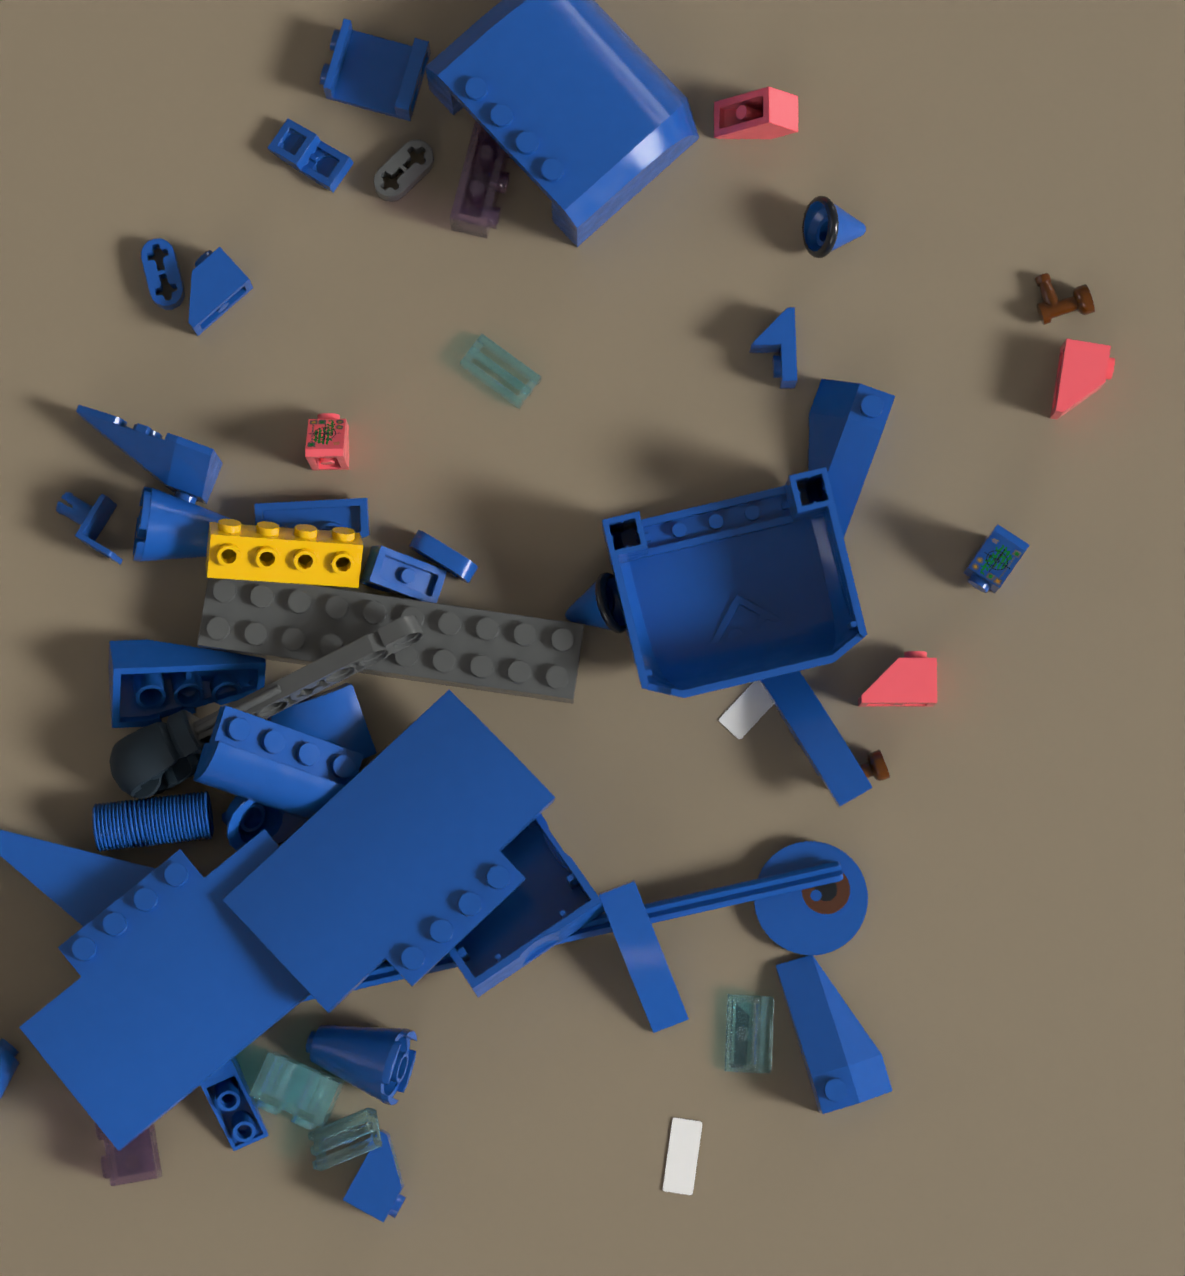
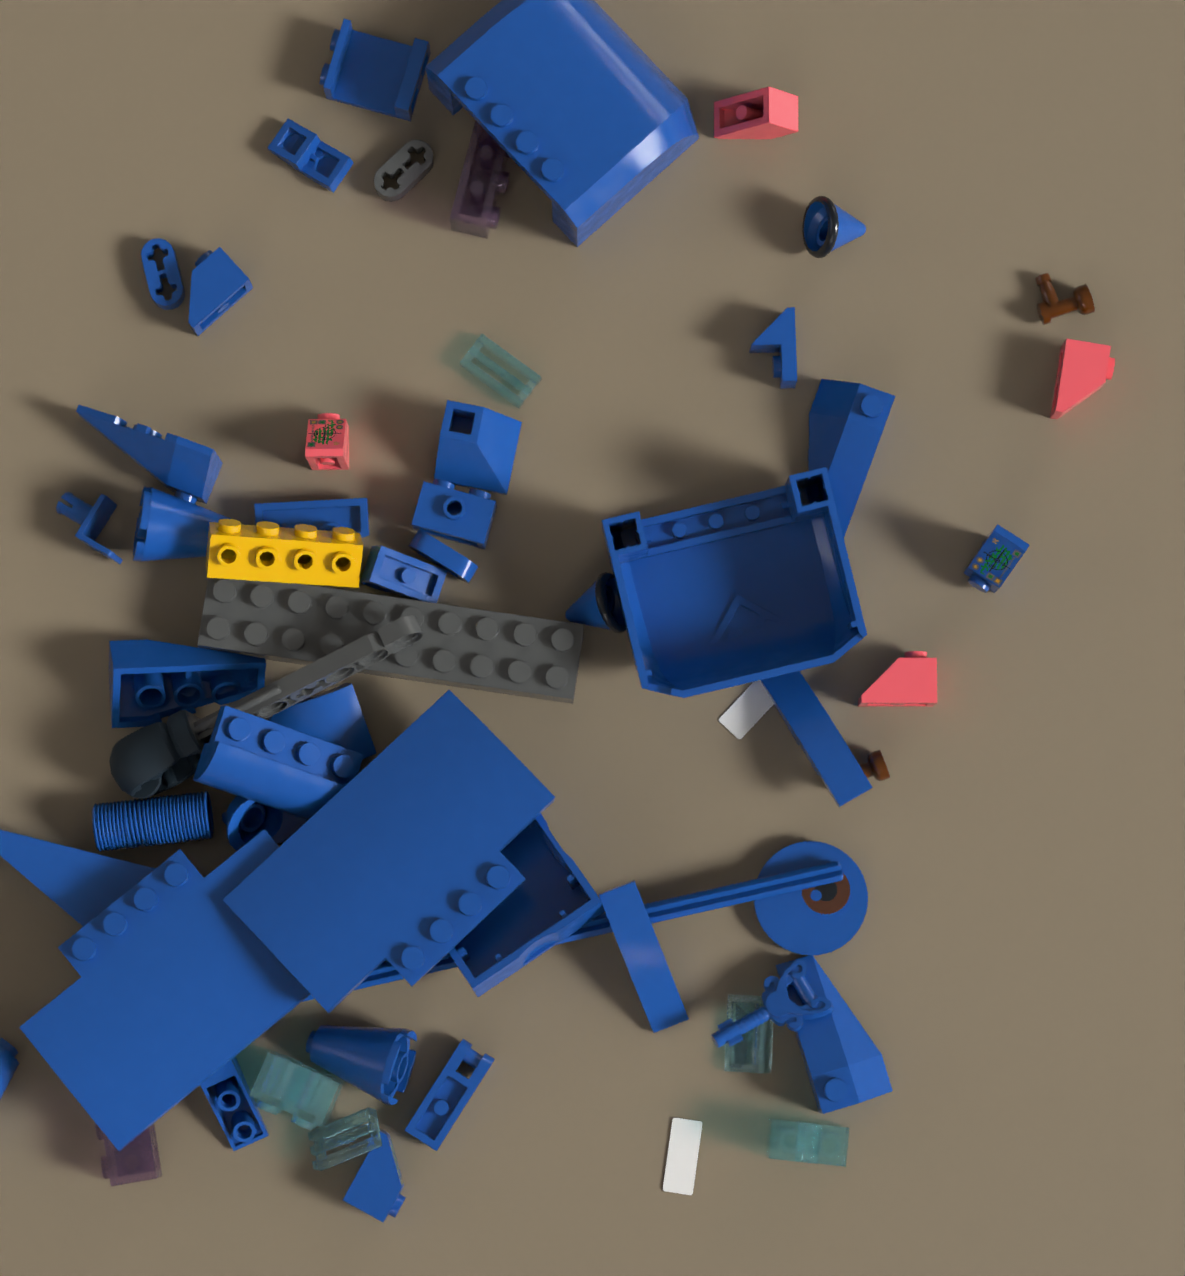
(448, 1096): none -> blue plate
(454, 513): none -> blue brick
(477, 447): none -> blue slope
(778, 1006): none -> blue piece
(807, 1142): none -> clear light blue brick

